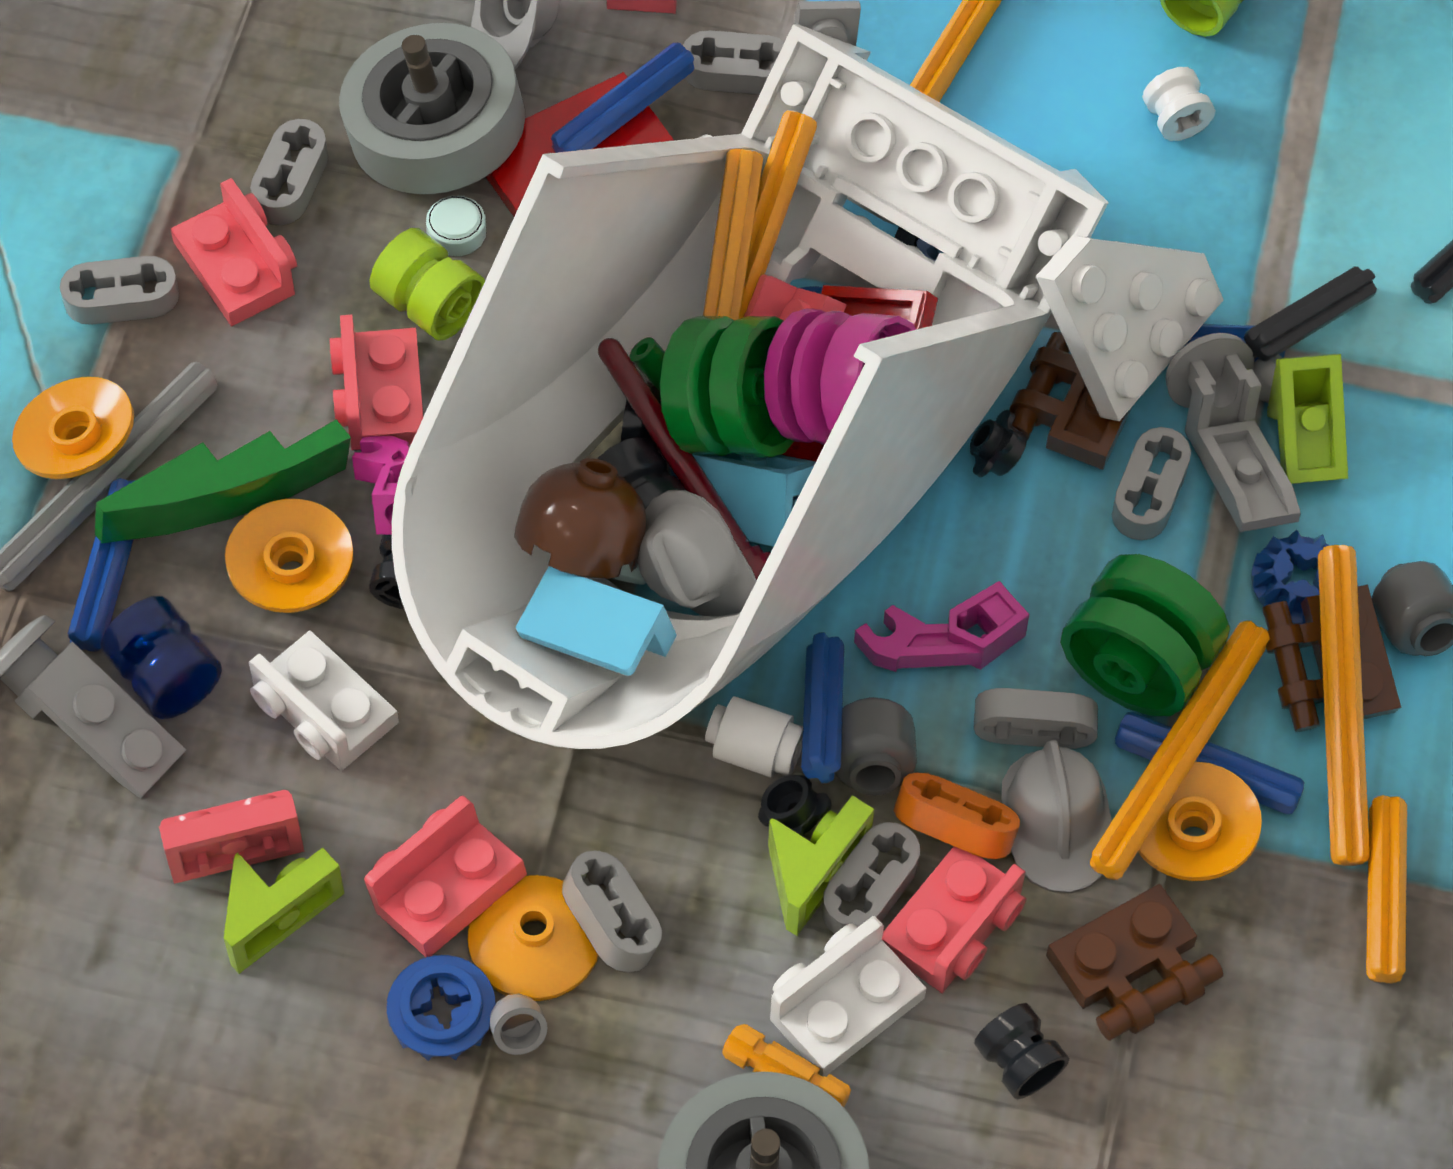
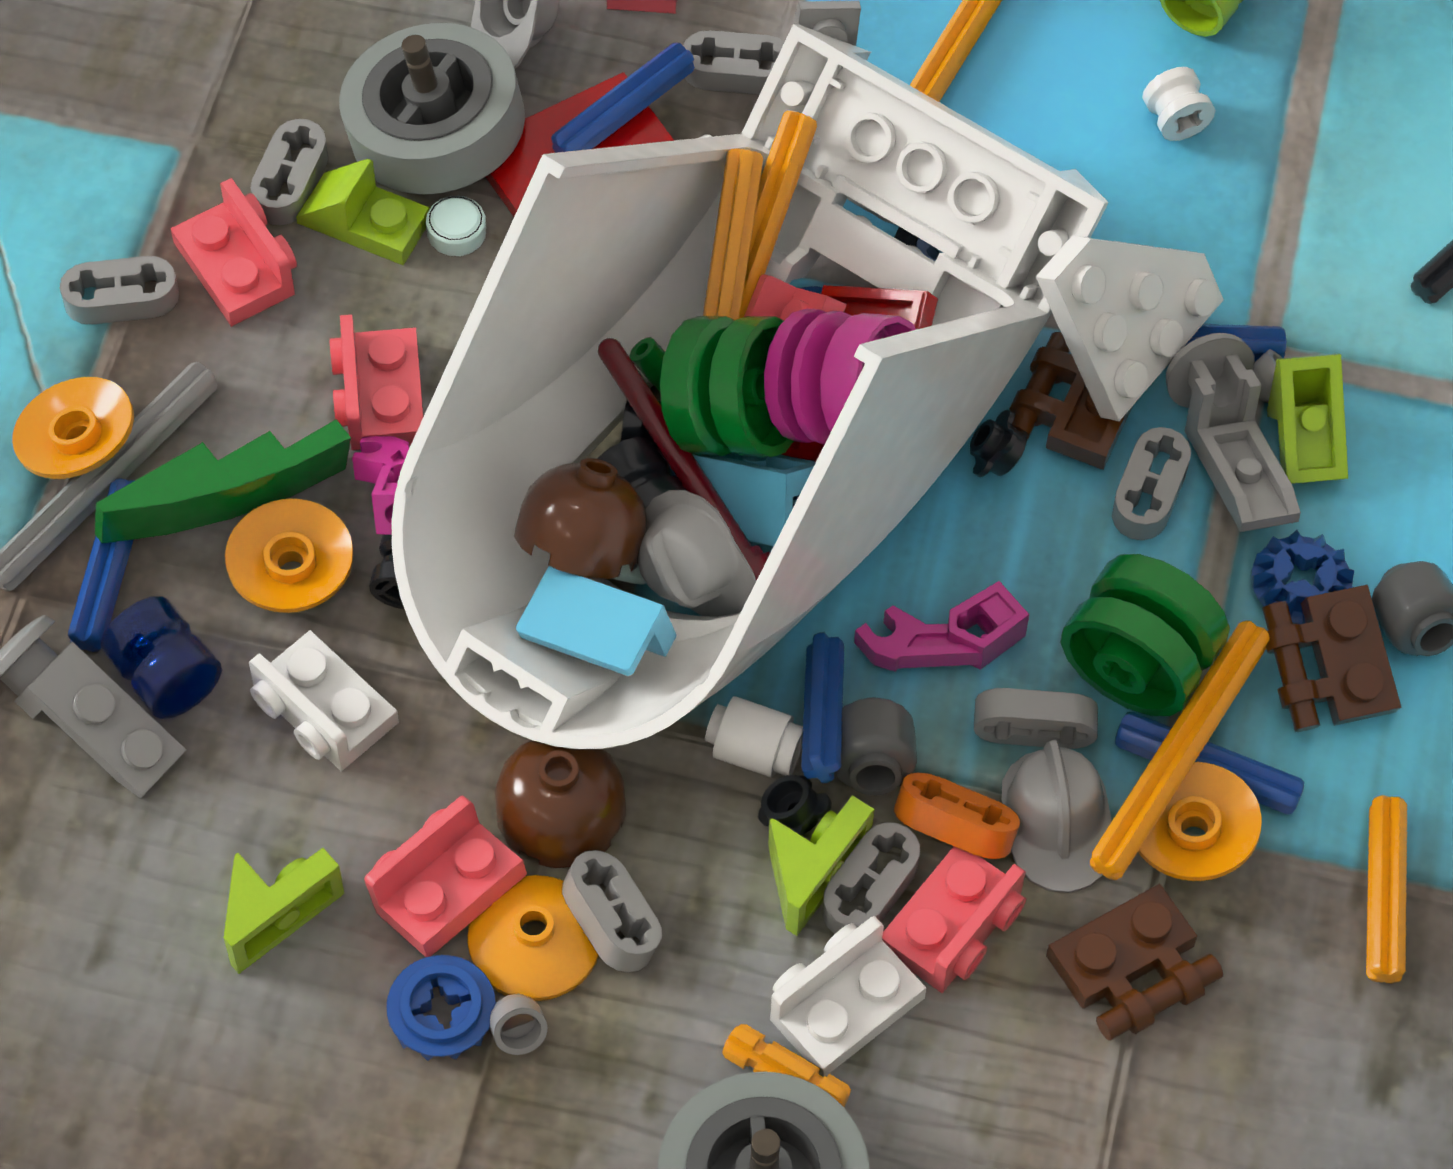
(209, 838): coral bracket -> none
(359, 213): none -> lime slope
(426, 283): lime wheel -> none
(559, 802): none -> reddish brown cylinder
(1019, 1047): black wheel -> none
(1310, 313): black axle -> none
(1343, 706): light orange axle -> none

